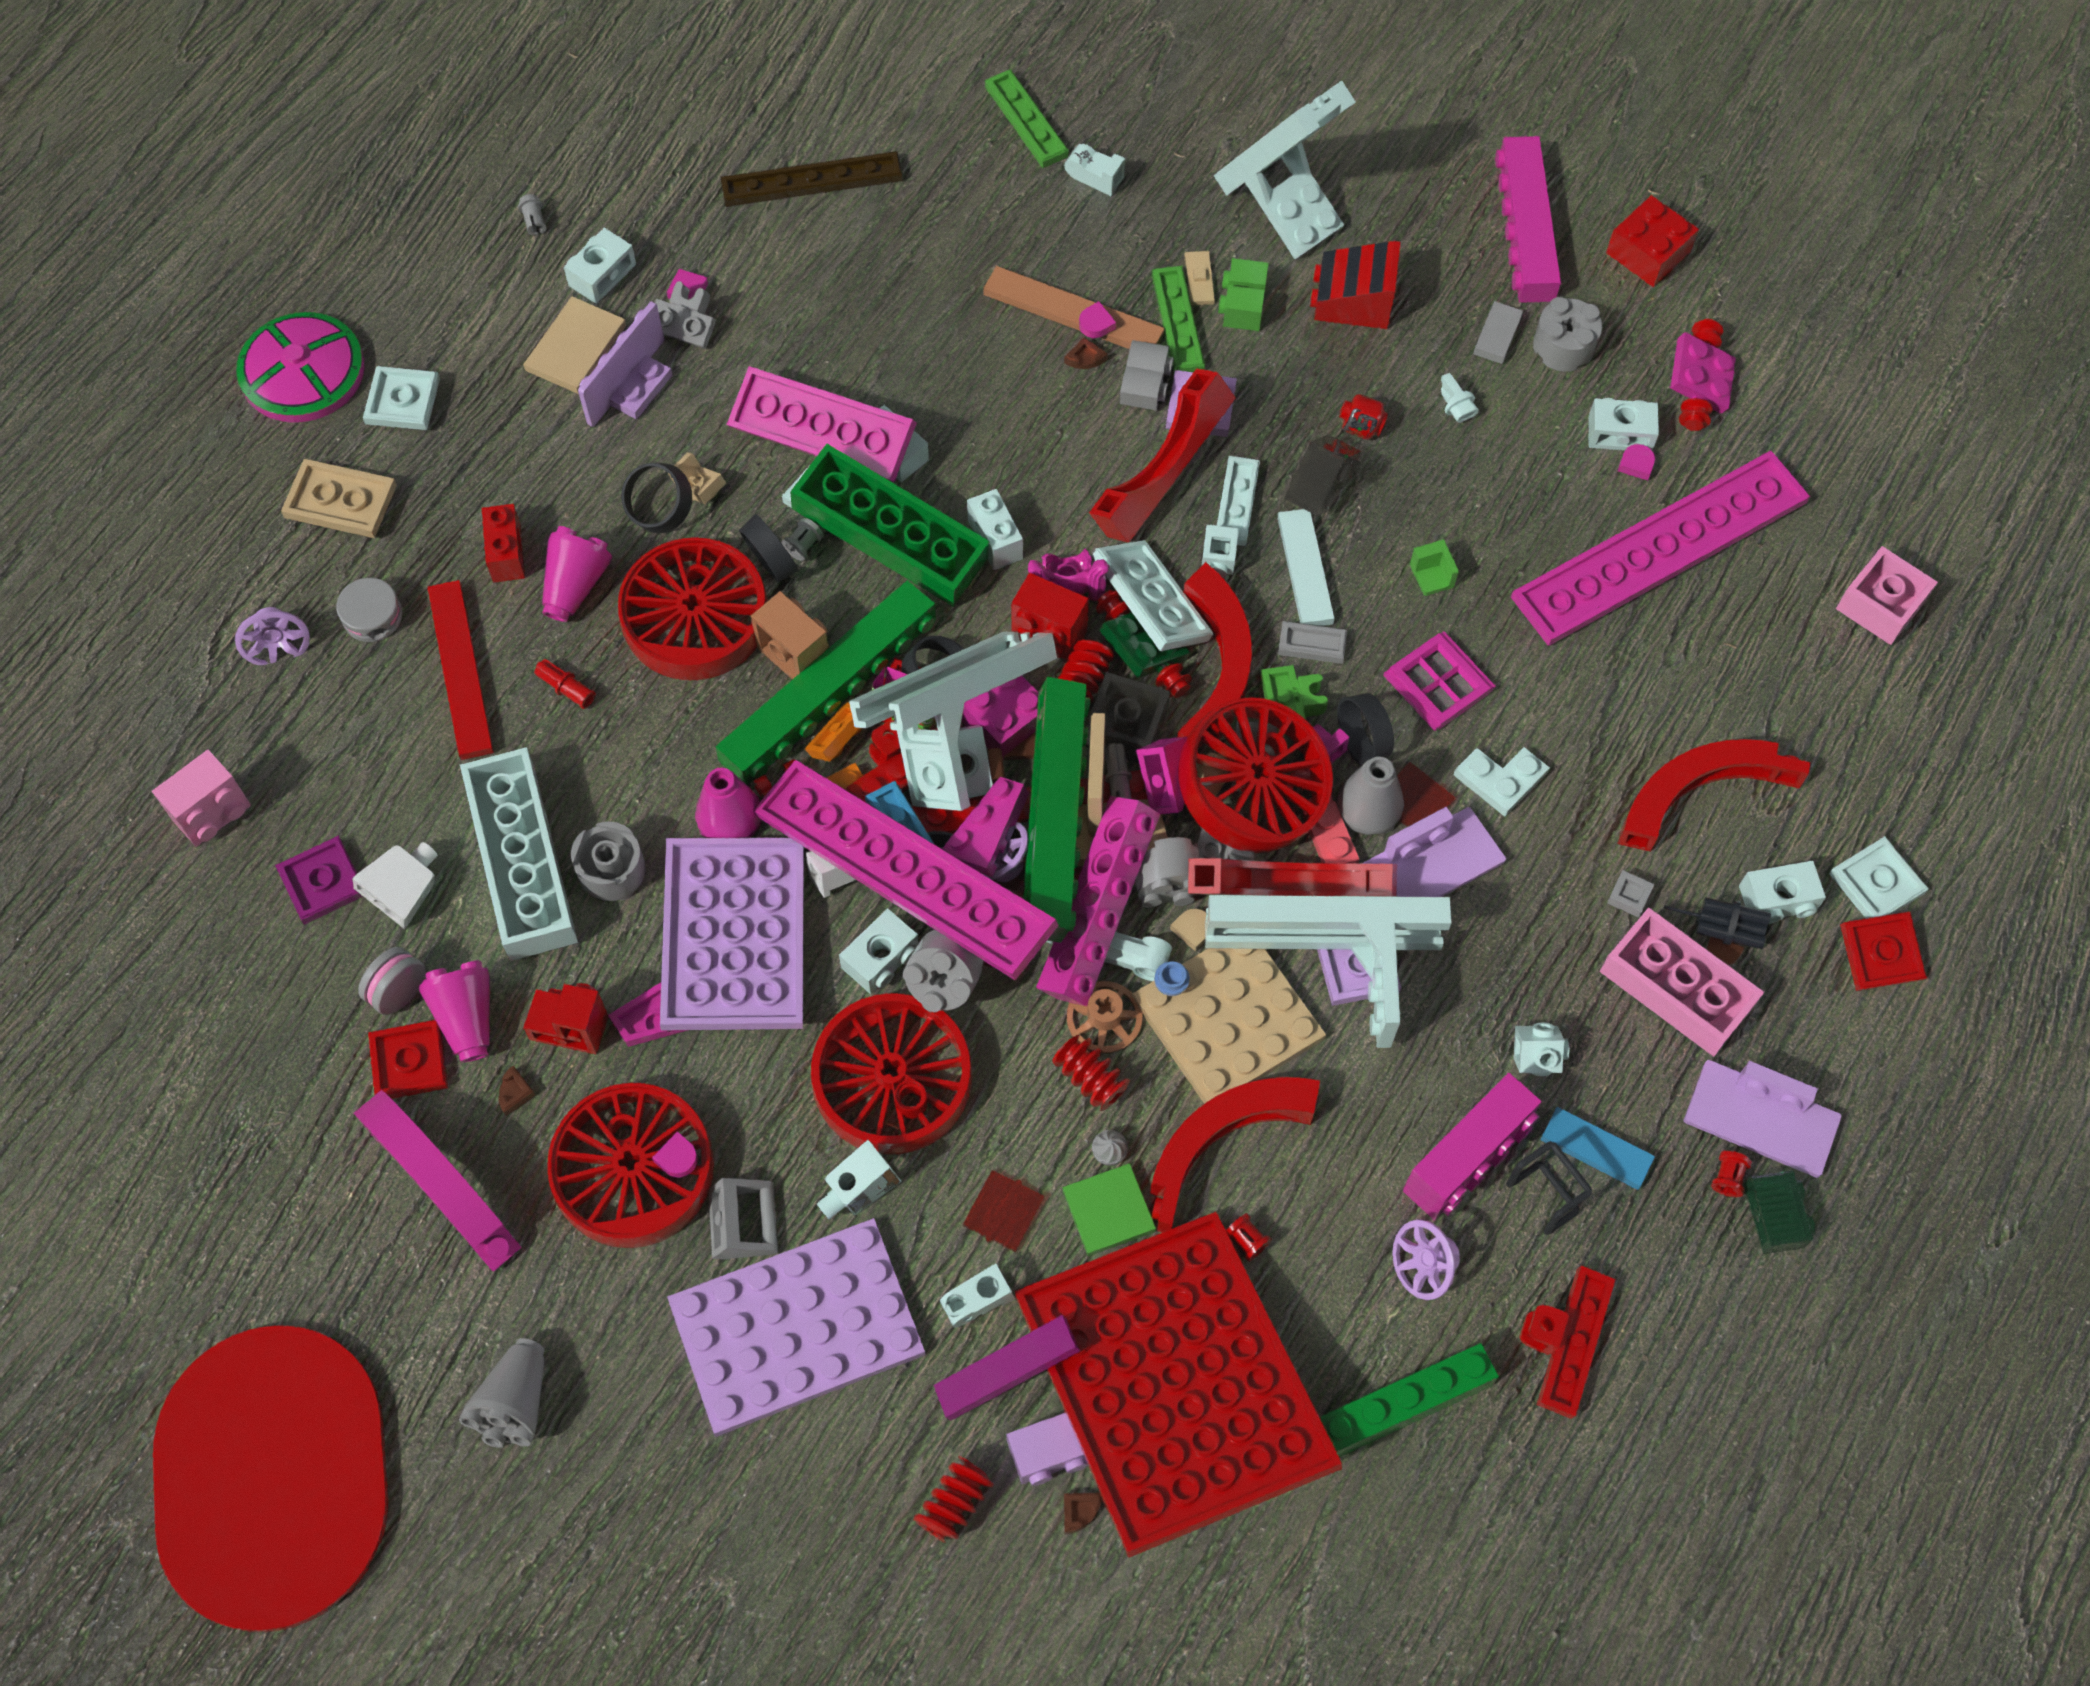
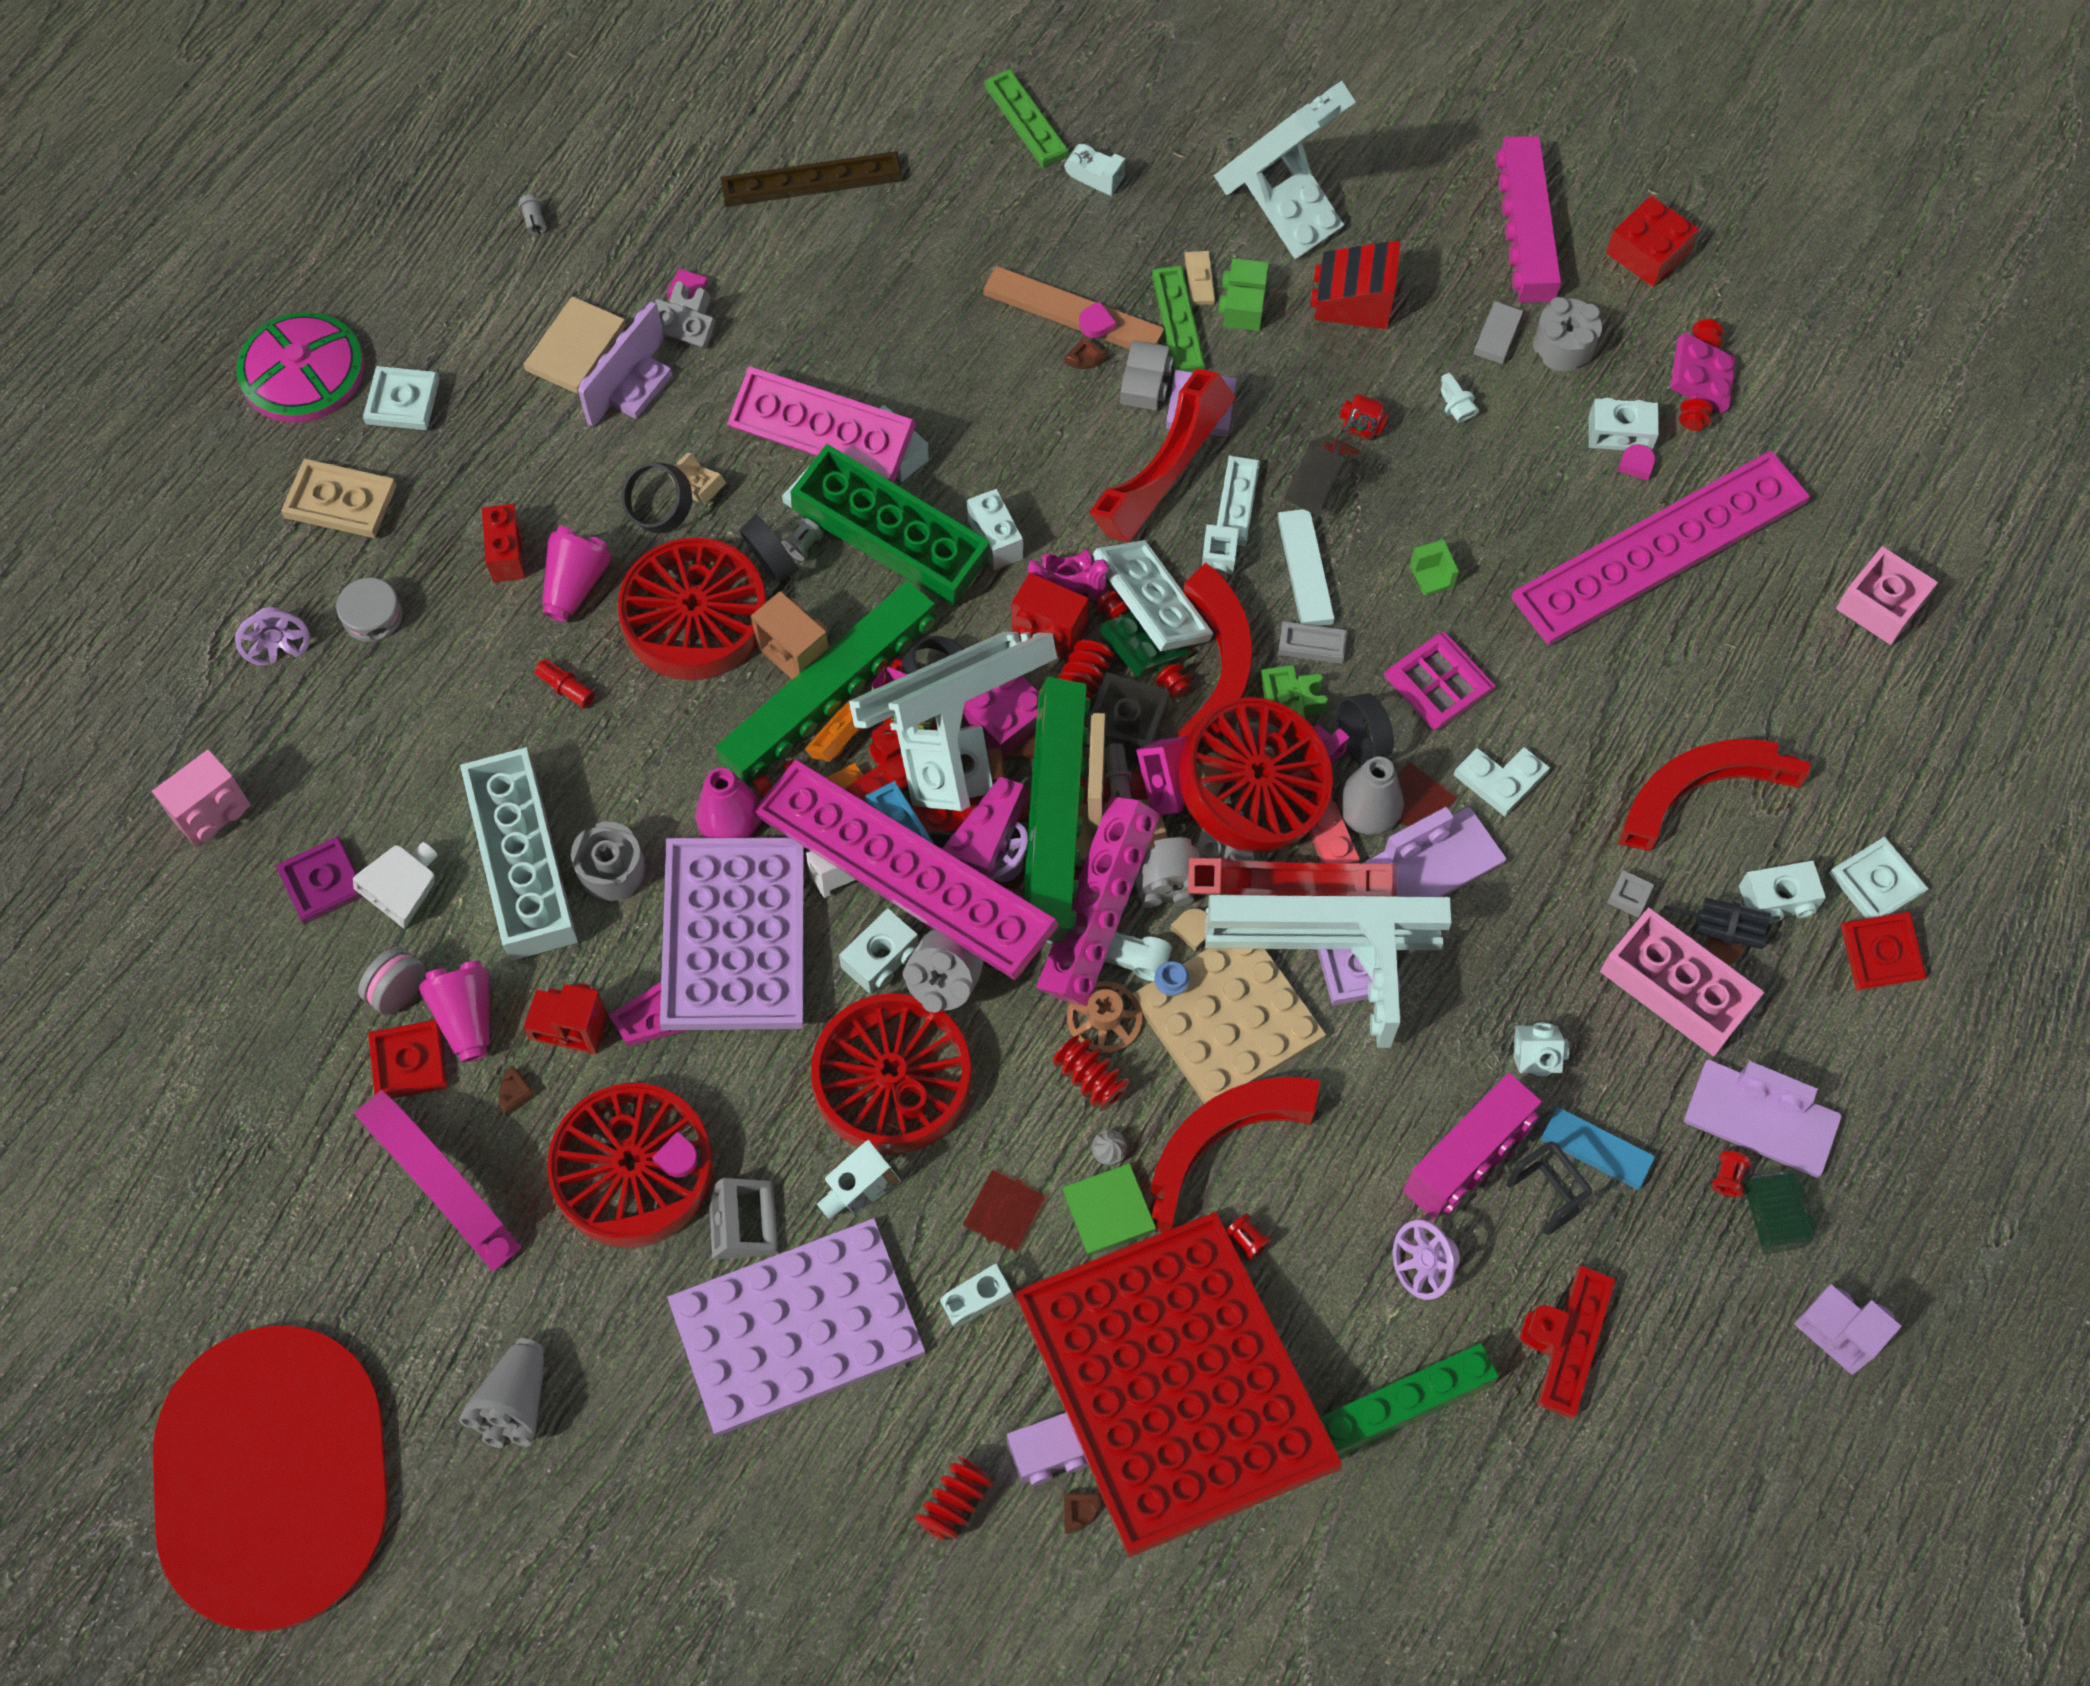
(460, 670): red tile -> none
(600, 265): light aqua brick -> none
(1006, 1368): magenta tile -> none
(1844, 1330): none -> lavender brick

